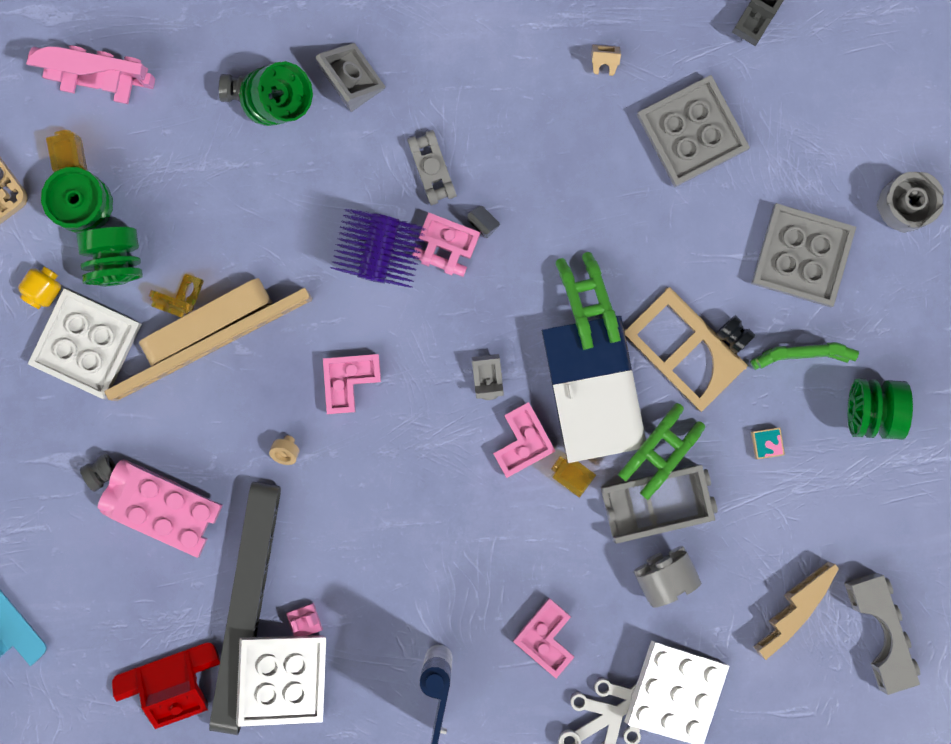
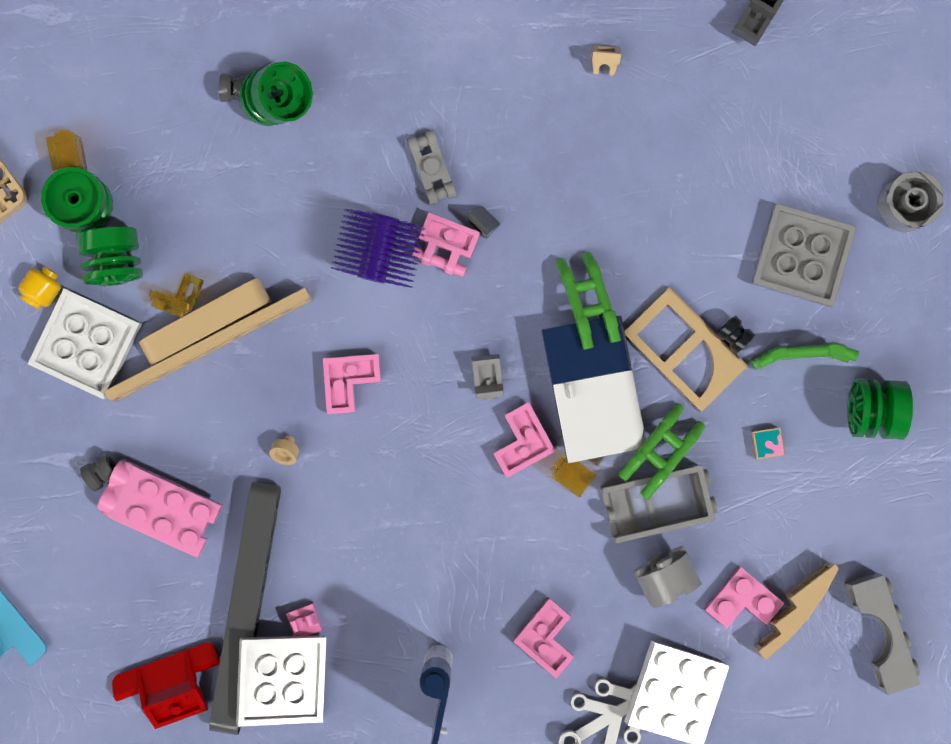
(90, 70): bright pink piece -> none
(350, 75): light grey slope -> none
(693, 131): light grey plate -> none
(743, 592): none -> bright pink plate

